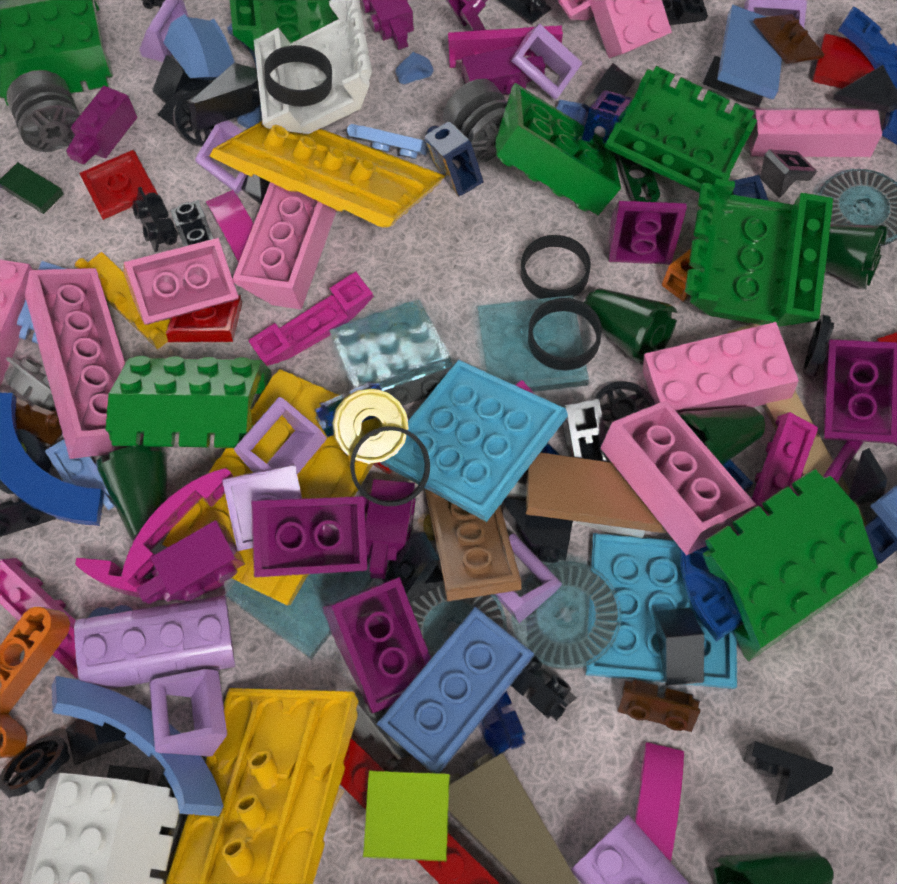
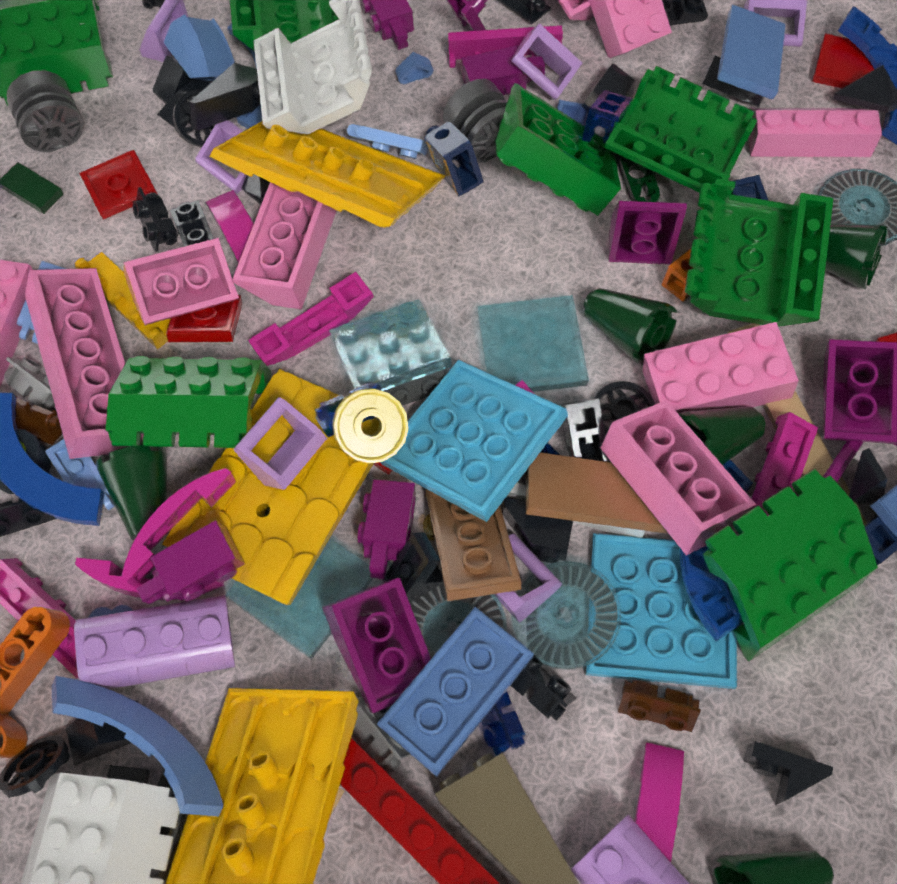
(101, 125): magenta hinge -> none
(207, 710): lavender tile -> none
(258, 486): lavender tile -> none
(304, 54): black tyre -> none
(308, 536): magenta slope -> none
(407, 816): lime tile -> none
(419, 488): black tyre -> none
(555, 241): black tyre -> none
(569, 305): black tyre -> none
(680, 646): black slope -> none
(783, 168): black slope -> none
(789, 38): reddish brown piece -> none
(817, 350): black wheel -> none

